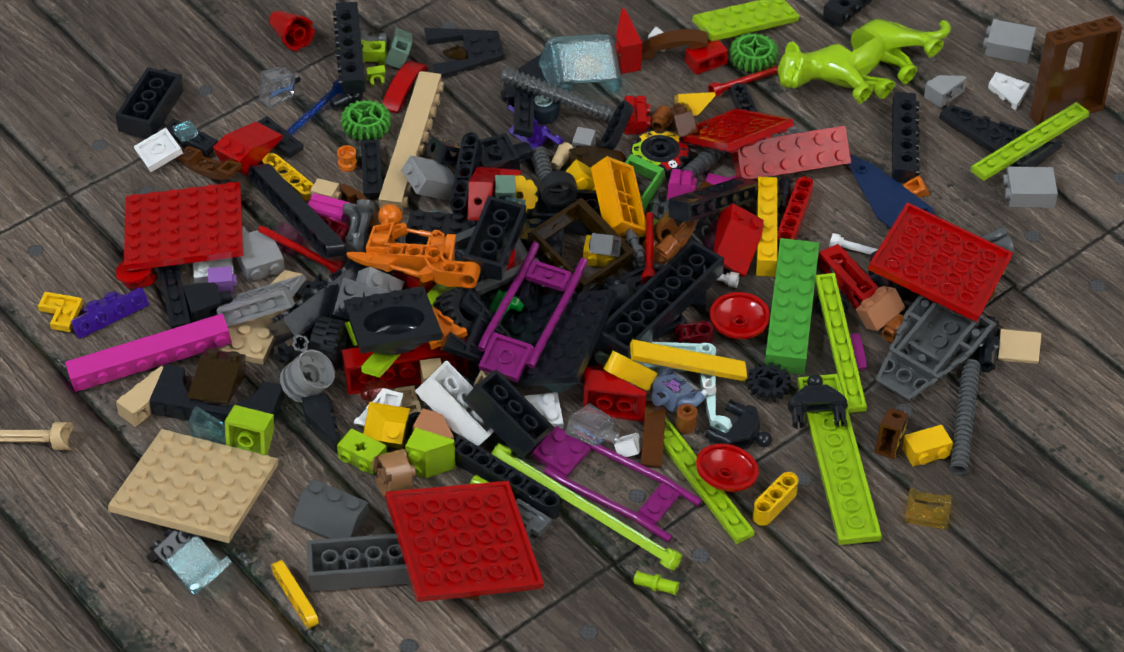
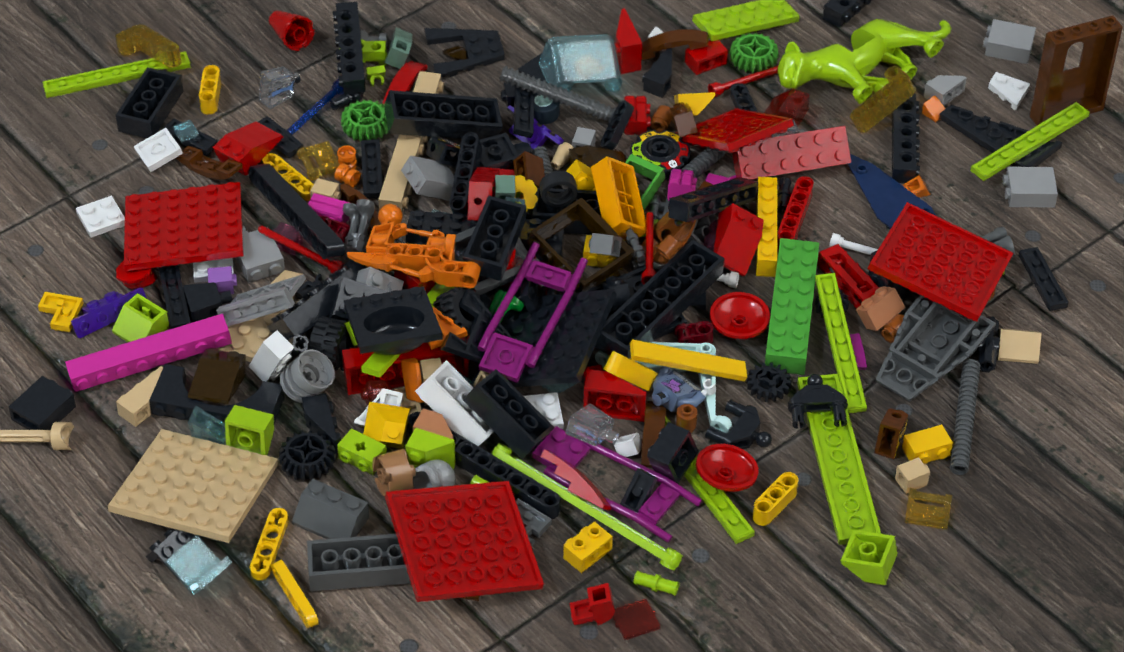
(42, 405): none -> black brick
(101, 216): none -> white plate
(107, 76): none -> lime tile
(140, 319): none -> lime slope
(150, 42): none -> clear yellow beam
(210, 89): none -> yellow beam
(268, 543): none -> yellow beam
(271, 357): none -> white brick
(307, 455): none -> black gear
(325, 159): none -> clear yellow plate
(347, 175): none -> orange wheel
(412, 378): none -> orange slope
(434, 474): none -> light grey hair
(441, 115): none -> black brick
(530, 167): none -> reddish brown brick
(580, 483): none -> slope
(587, 547): none -> yellow brick
(597, 607): none -> red brick
(635, 619): none -> clear red piece
(638, 490): none -> black slope
(659, 77): none -> black slope
(672, 452): none -> black brick
(790, 104): none -> clear red slope
(870, 556): none -> lime slope
(883, 101): none -> clear yellow beam
(912, 475): none -> tan brick
(933, 108): none -> orange slope
(1043, 279): none -> black plate

